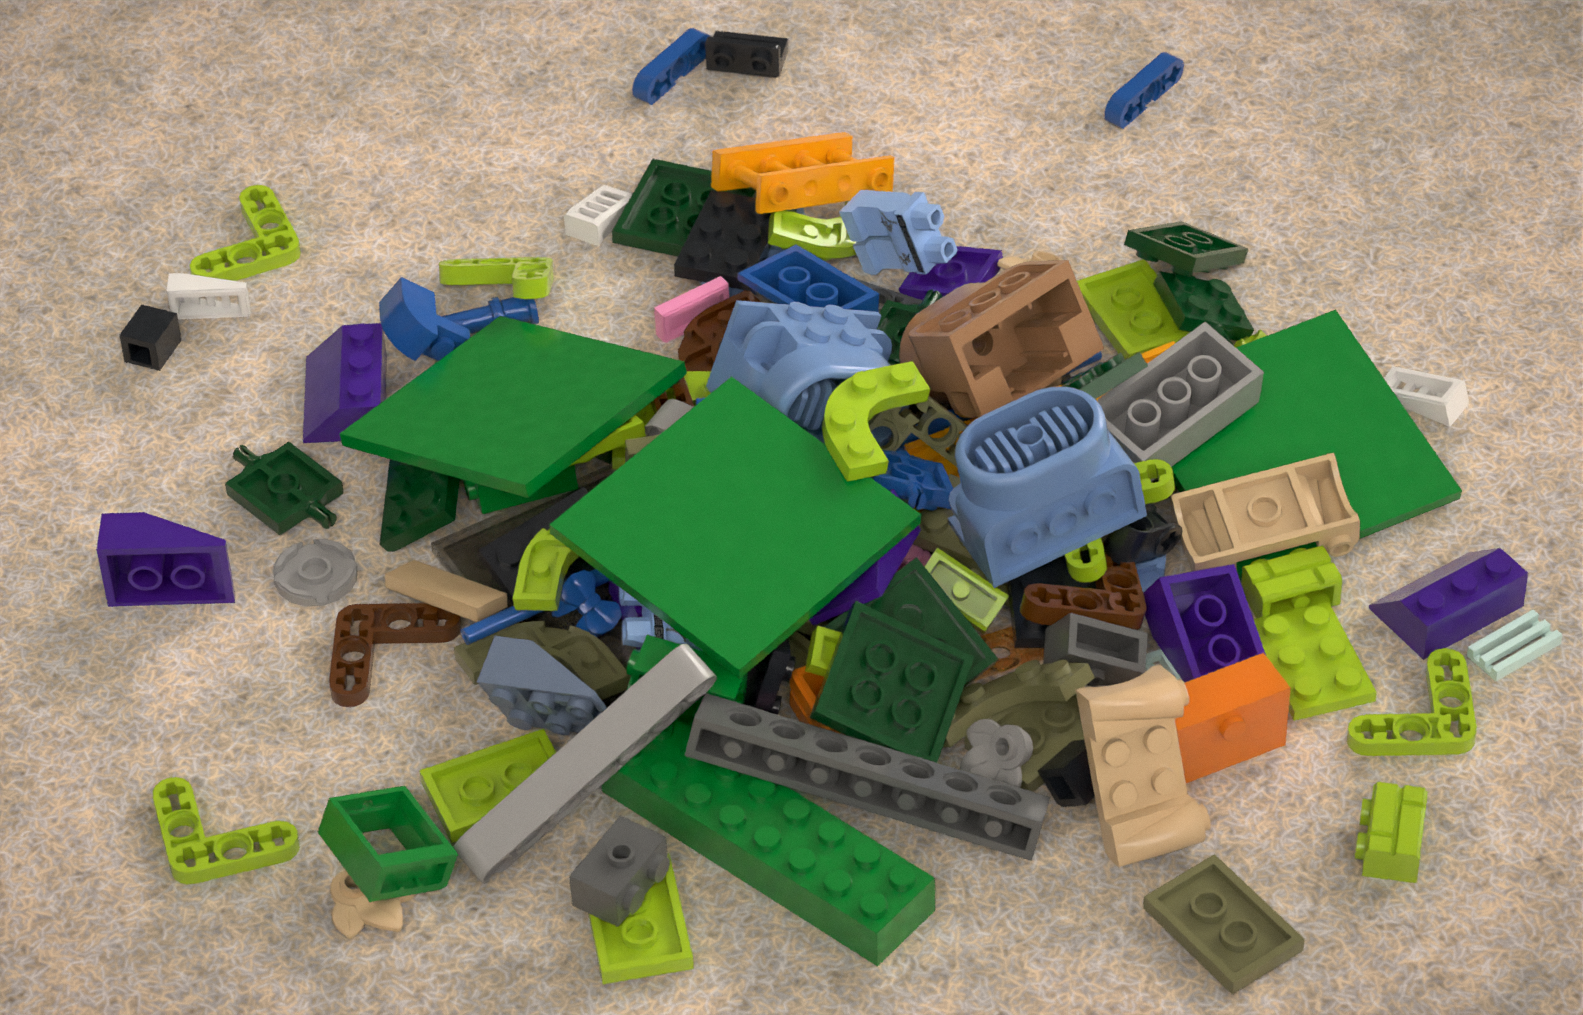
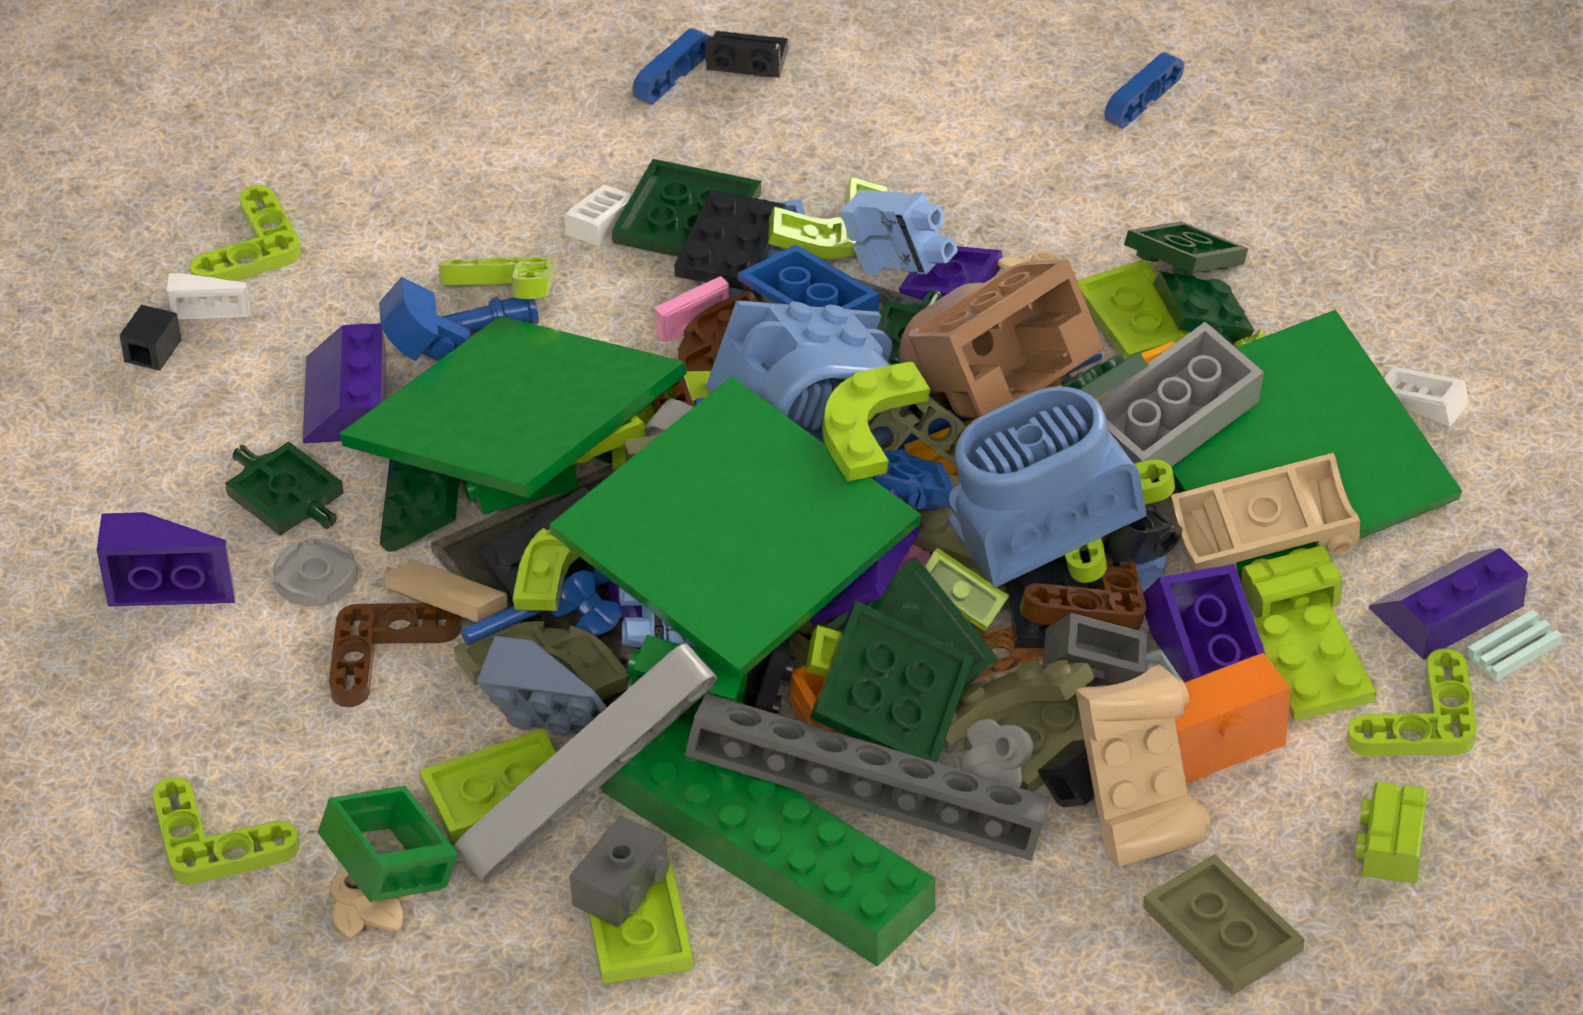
(800, 171): light orange fence -> none

